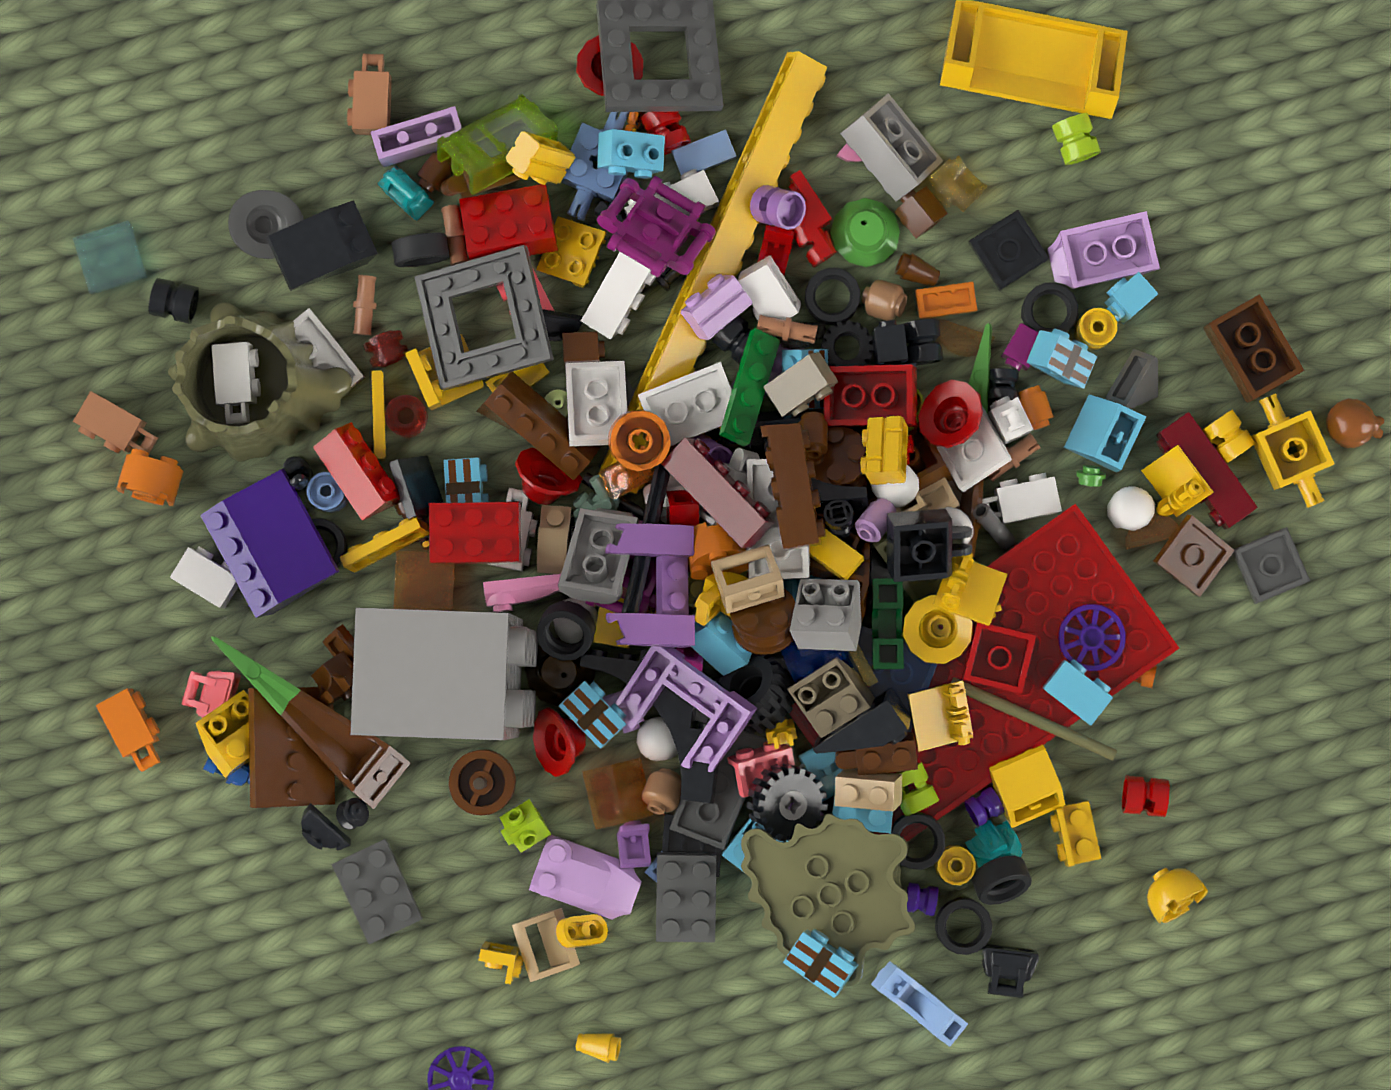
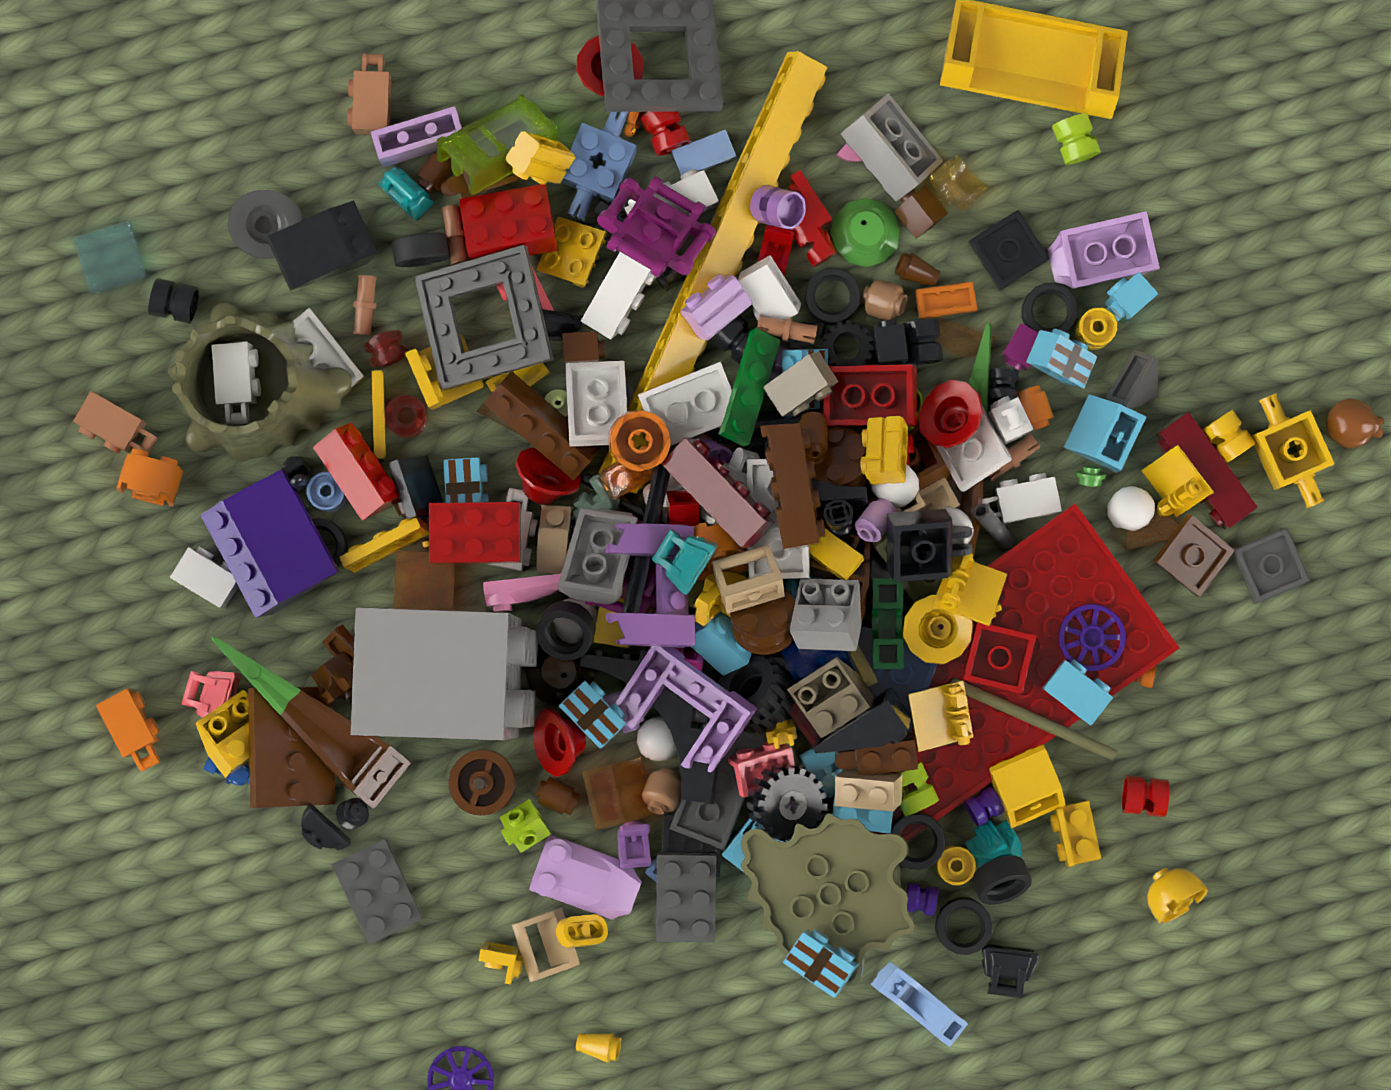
(557, 796): none -> reddish brown brick
(630, 152): medium azure brick -> none
(689, 561): none -> teal piece
(1253, 348): reddish brown brick -> none

